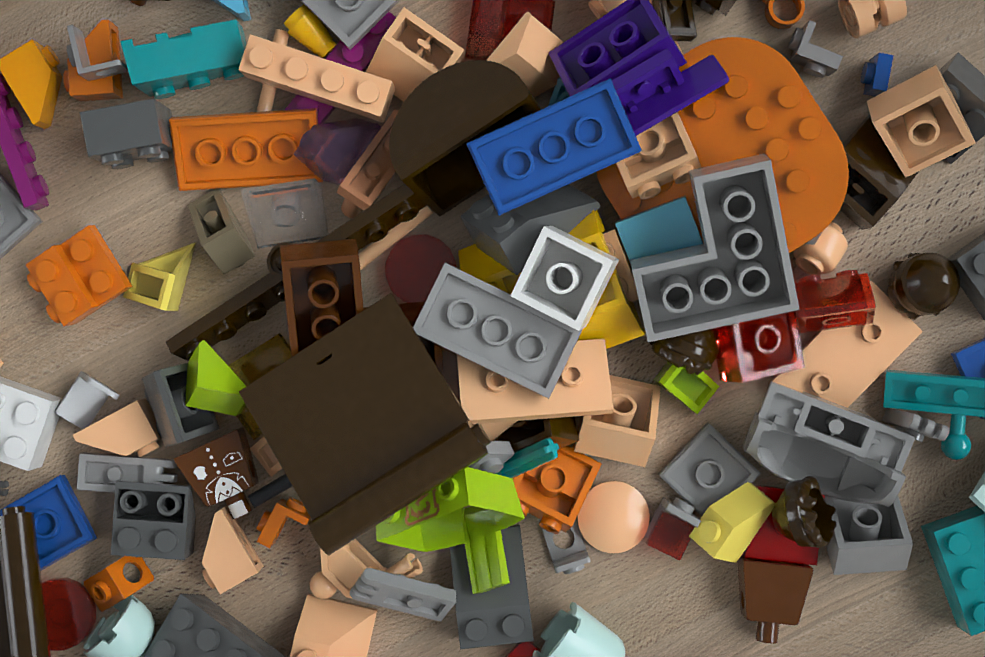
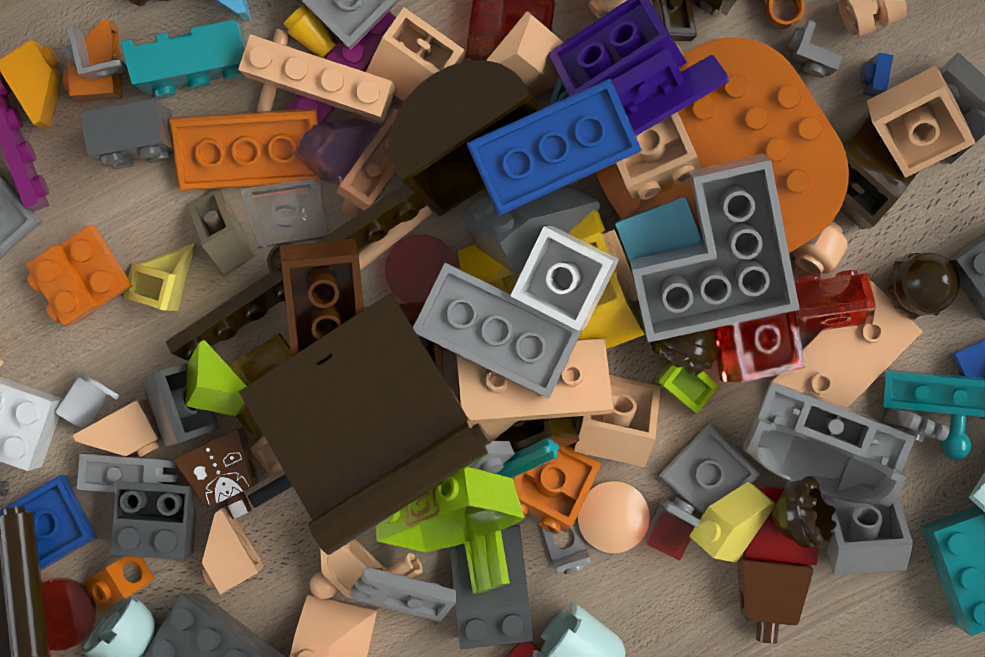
(273, 522): orange bracket -> none

